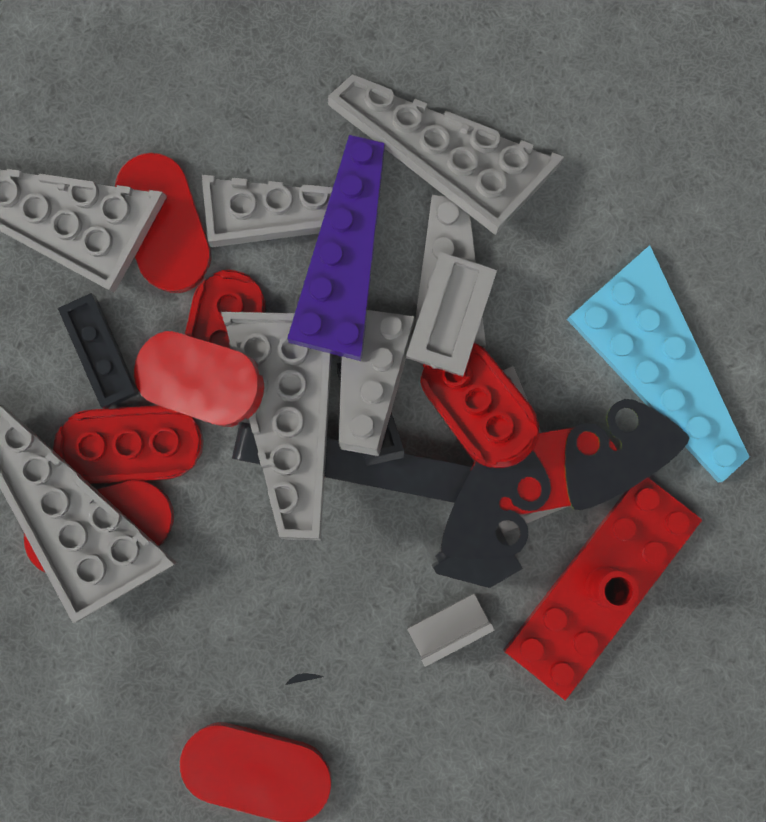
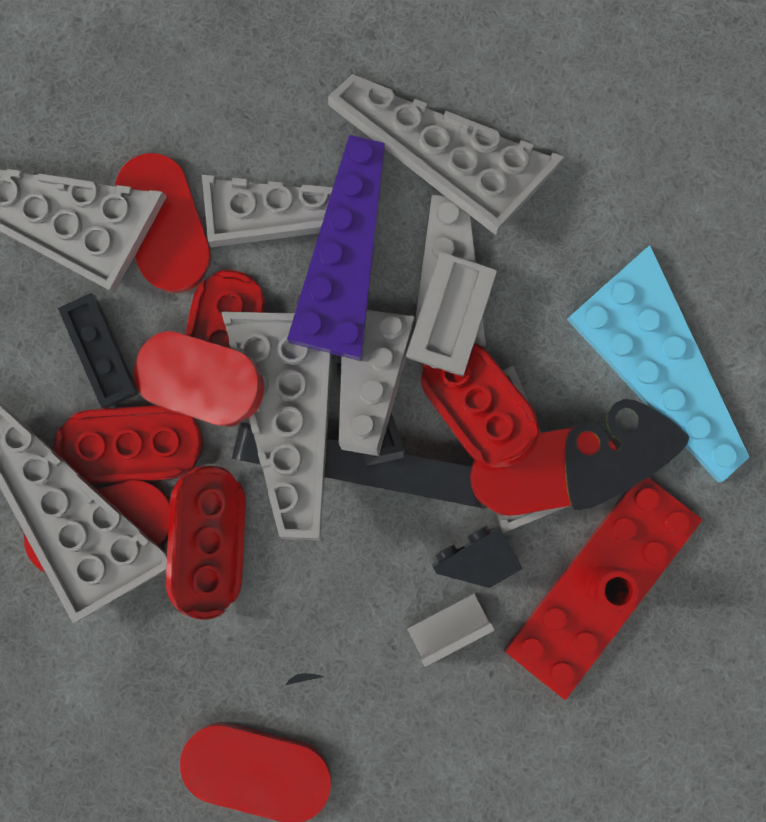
(205, 542): none -> red tile
(477, 510): black piece -> none

